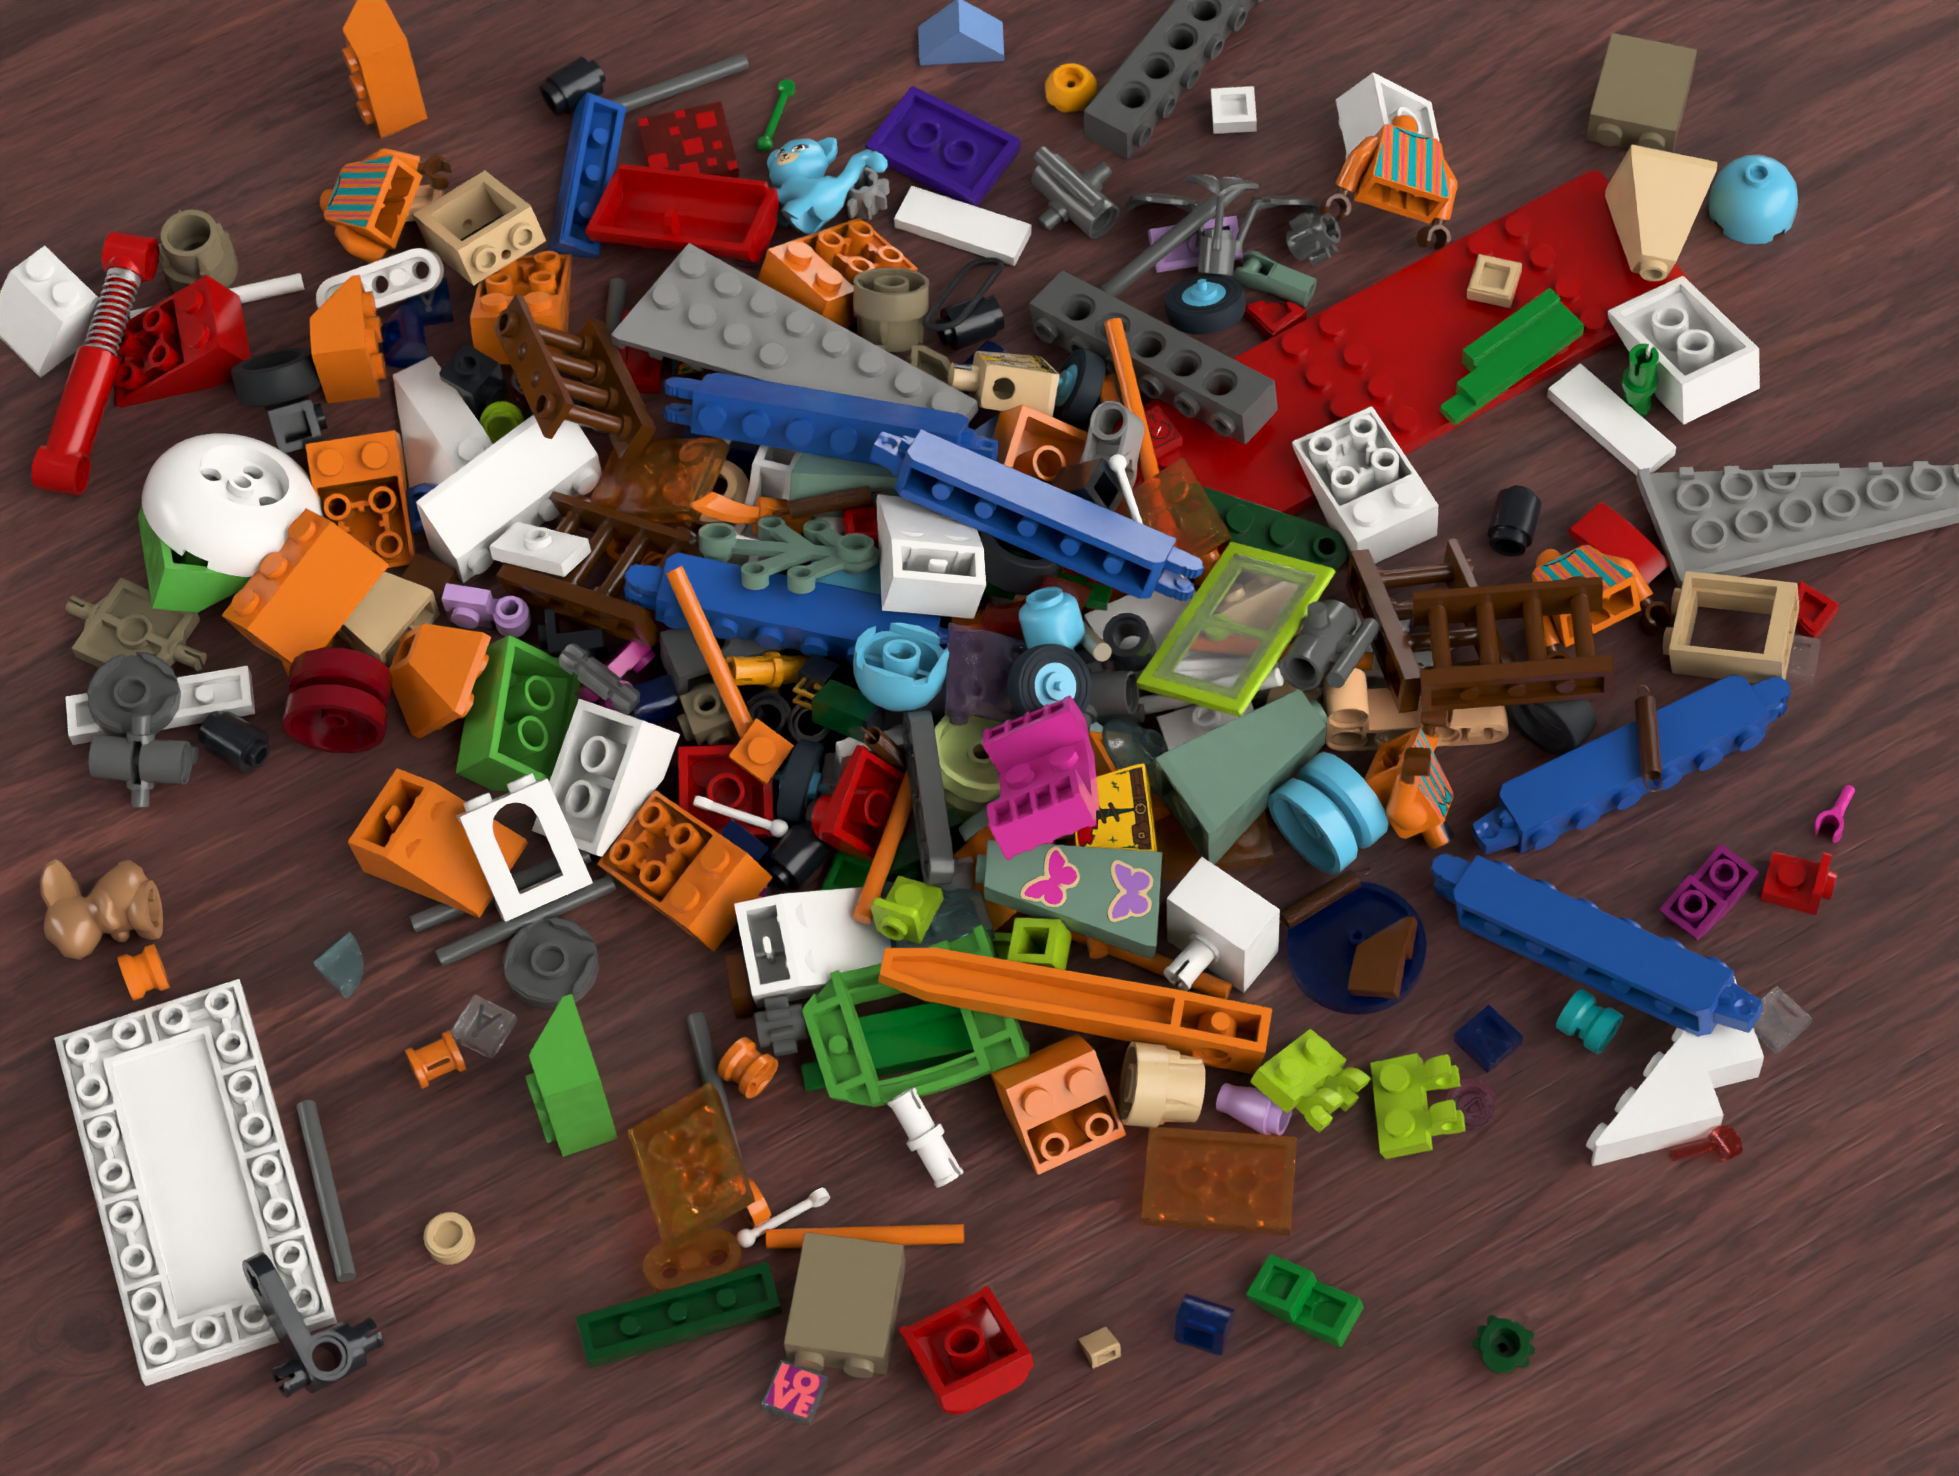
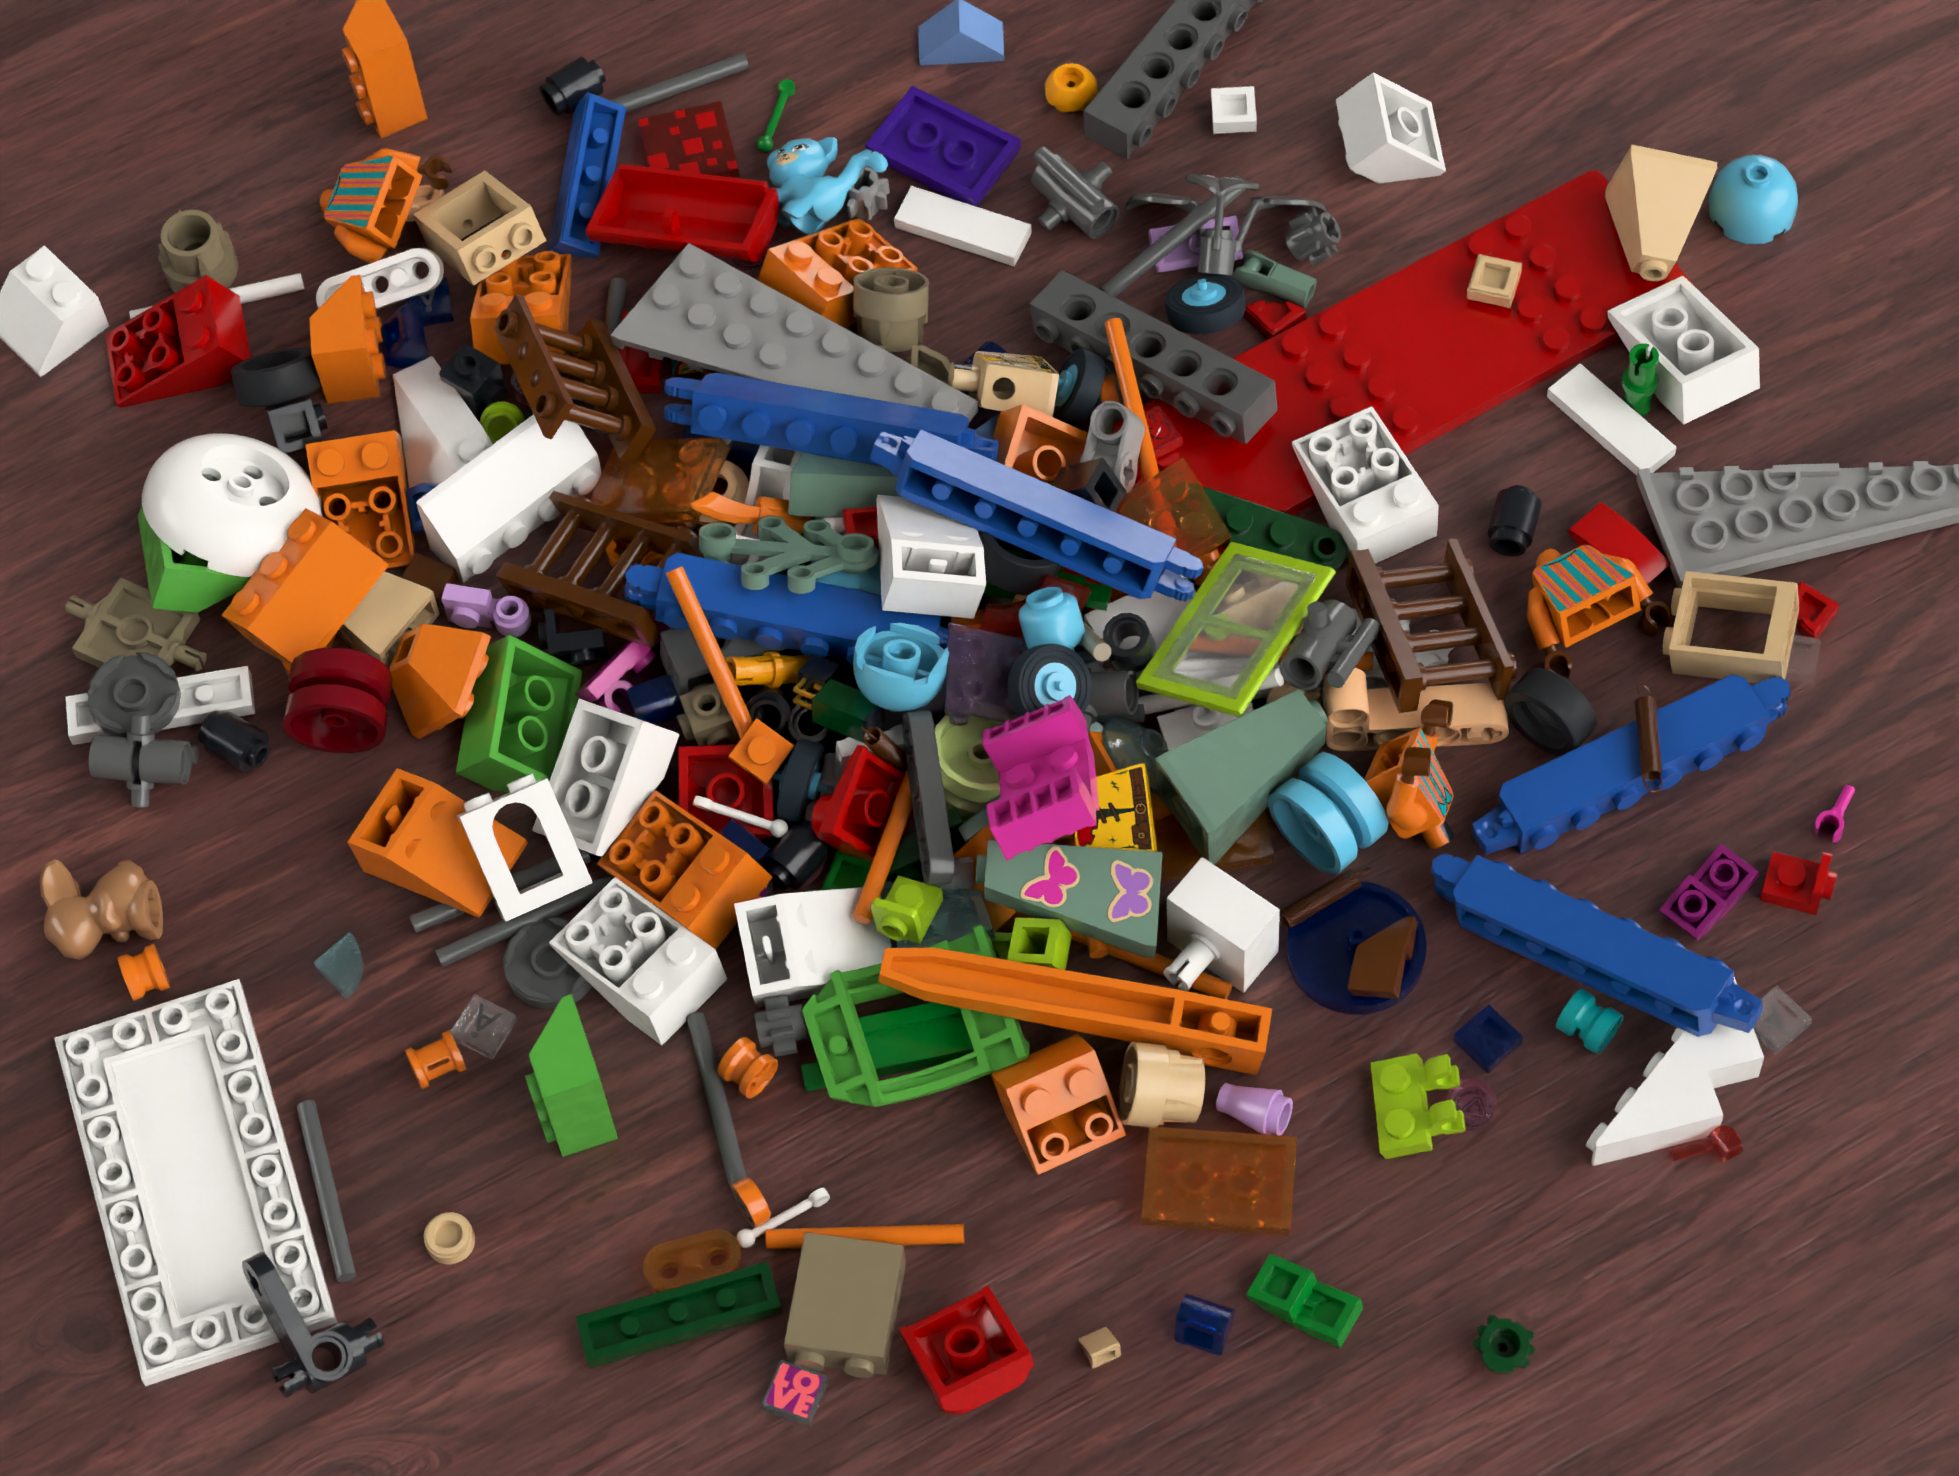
(65, 459): red piece -> none
(540, 549): white plate -> none
(599, 678): flat silver axle -> none
(640, 960): none -> white slope
(691, 1166): clear orange plate -> none
(739, 986): reddish brown tile -> none
(830, 502): reddish brown piece -> none
(925, 1137): white pin -> none
(941, 327): black piece -> none
(978, 326): black brick -> none
(1117, 464): white hinge -> none
(1299, 1071): lime plate -> none
(1400, 175): orange torso -> none
(1511, 353): green piece -> none
(1516, 682): reddish brown fence -> none
(1641, 93): dark tan brick -> none

